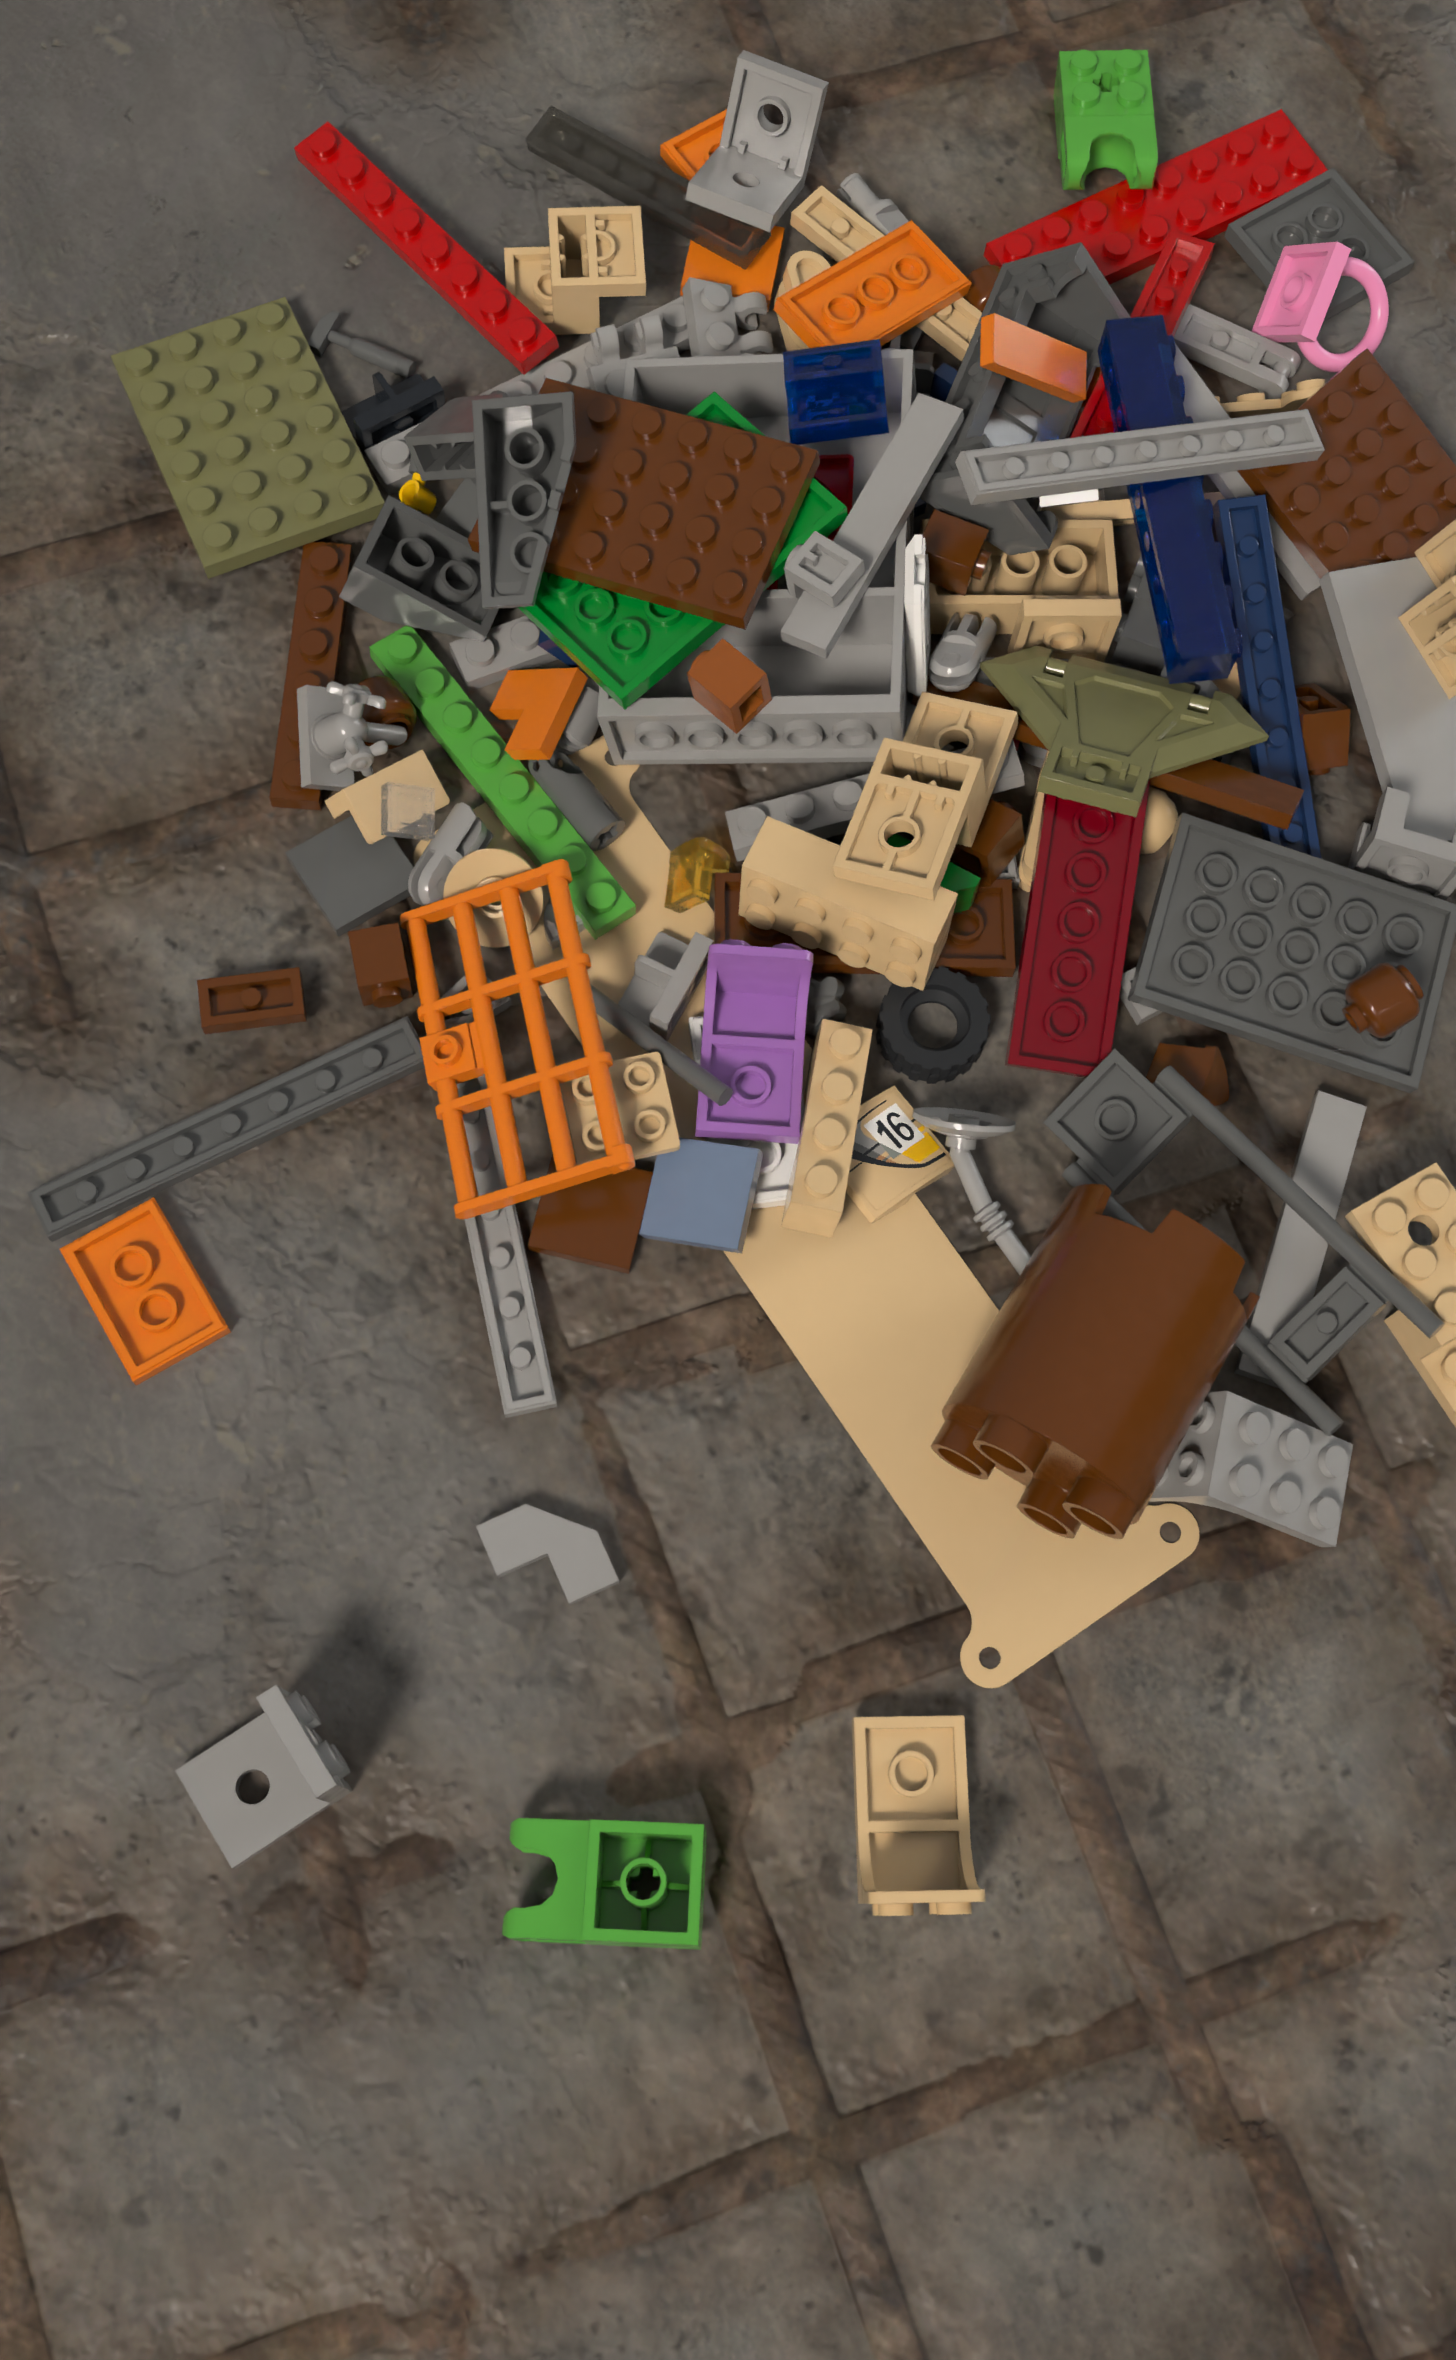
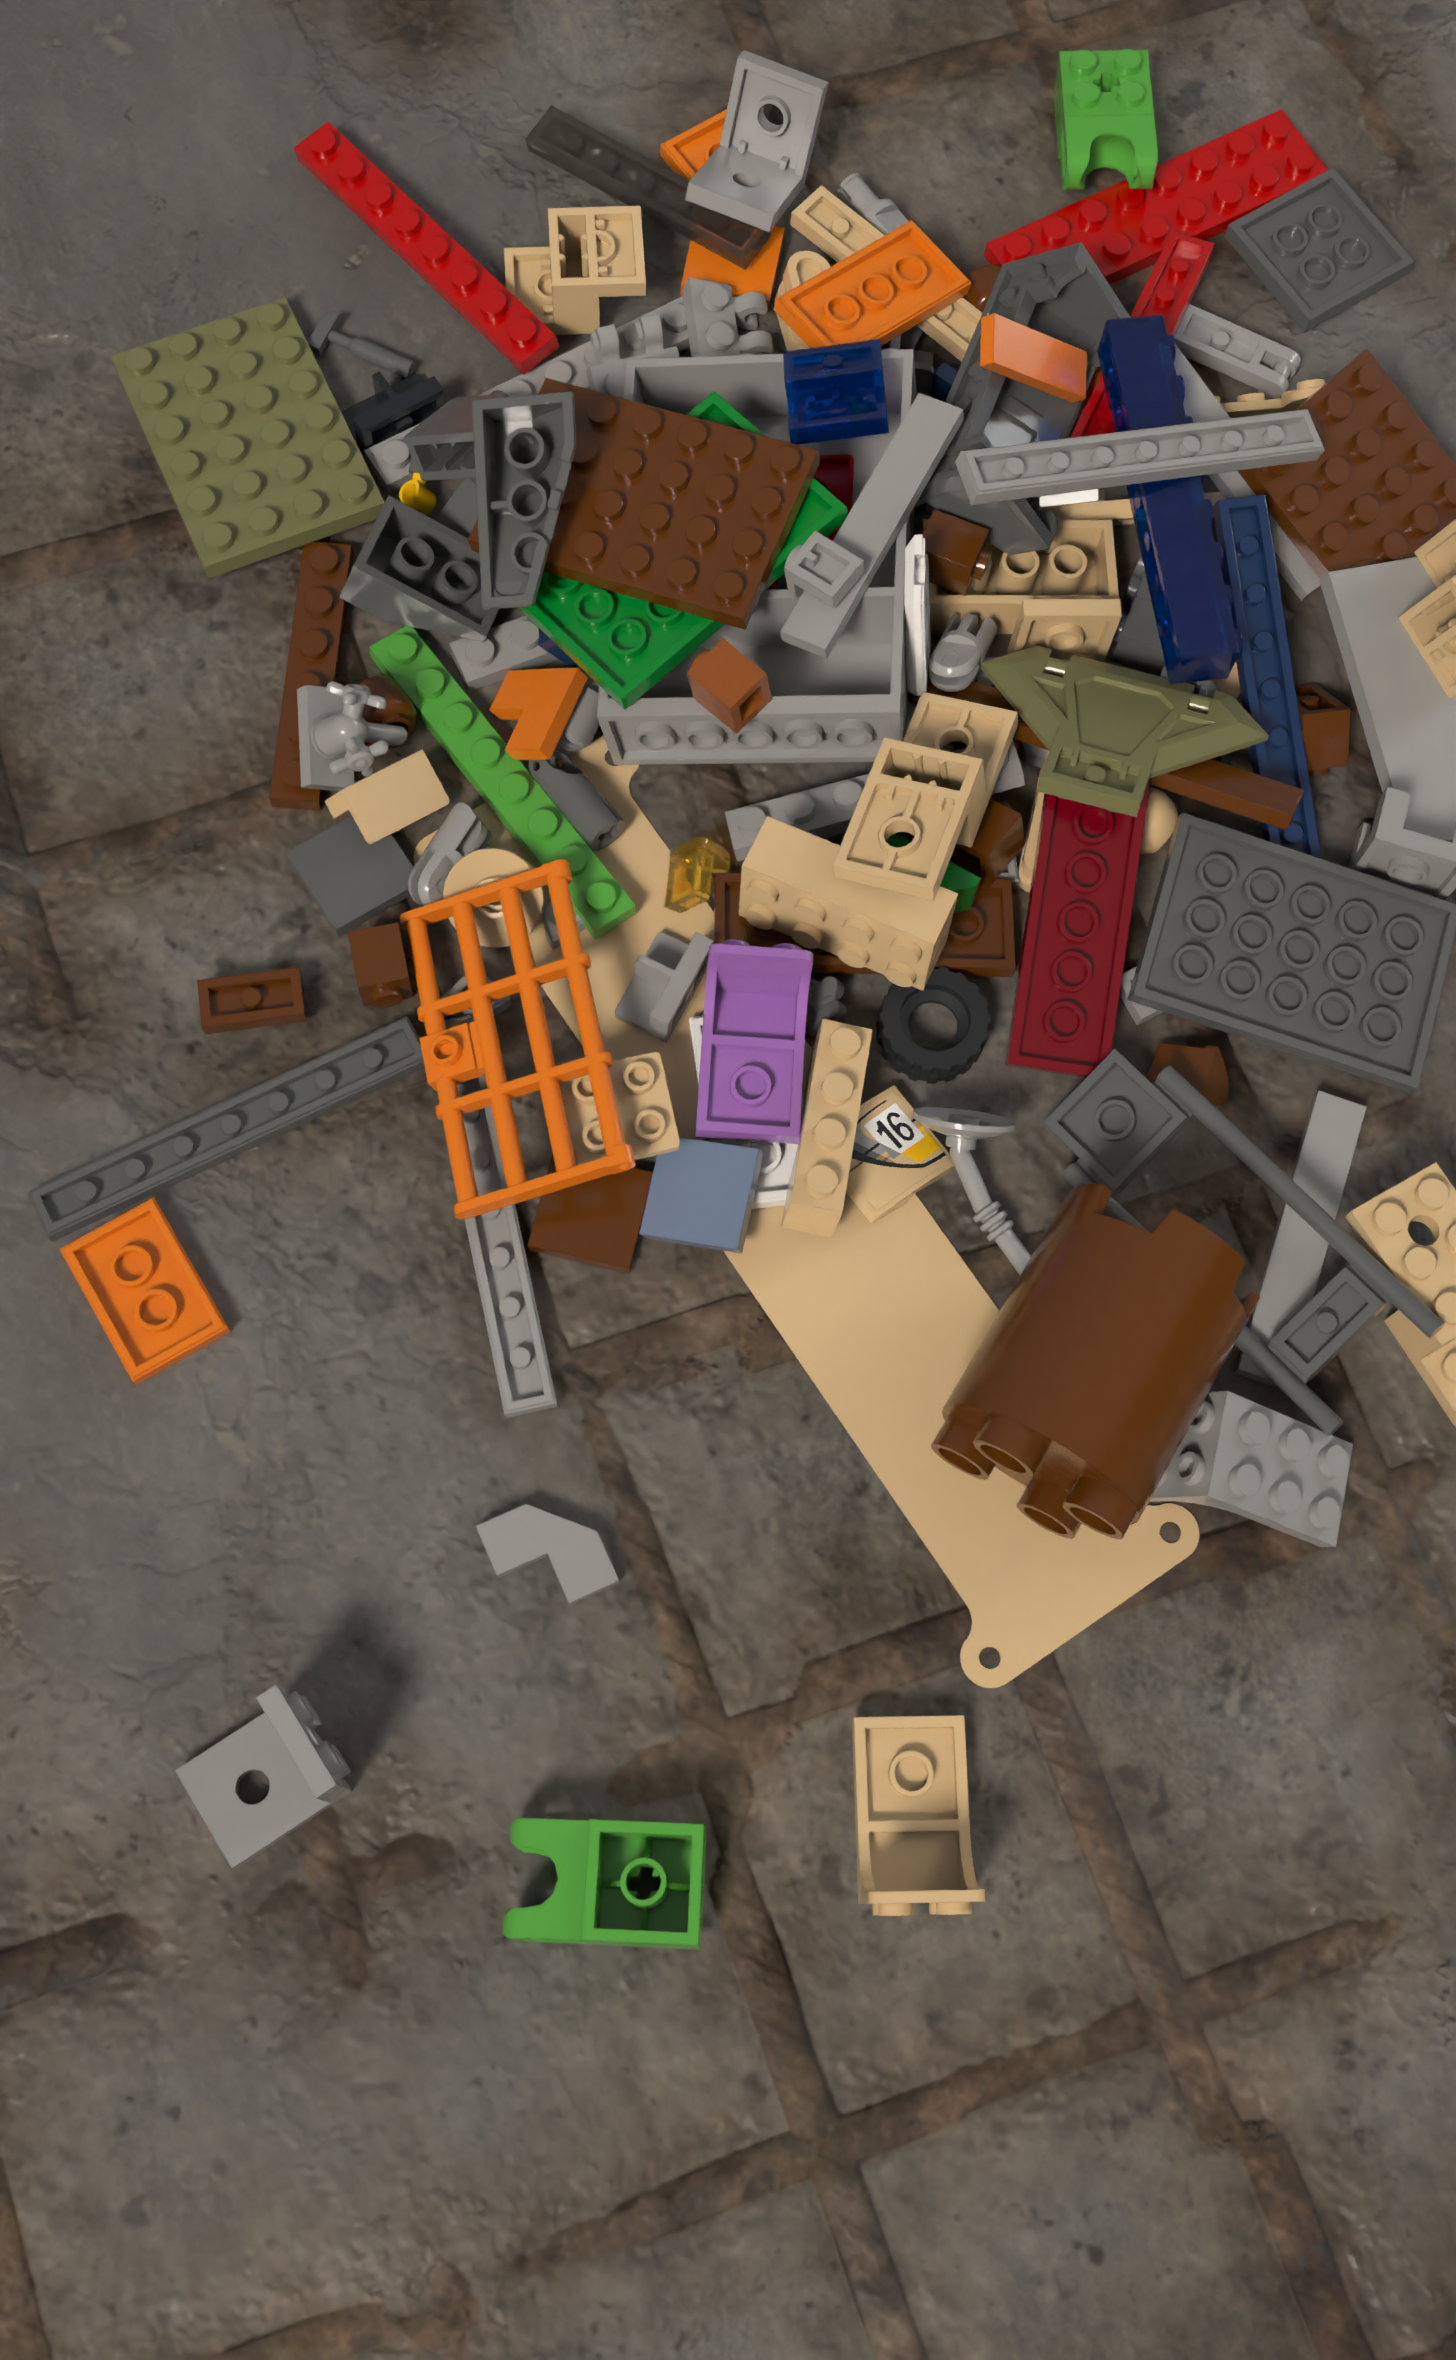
(407, 811): clear tile -> none
(653, 1042): dark grey bar -> none
(1303, 292): bright pink tile -> none
(1382, 1000): reddish brown head -> none

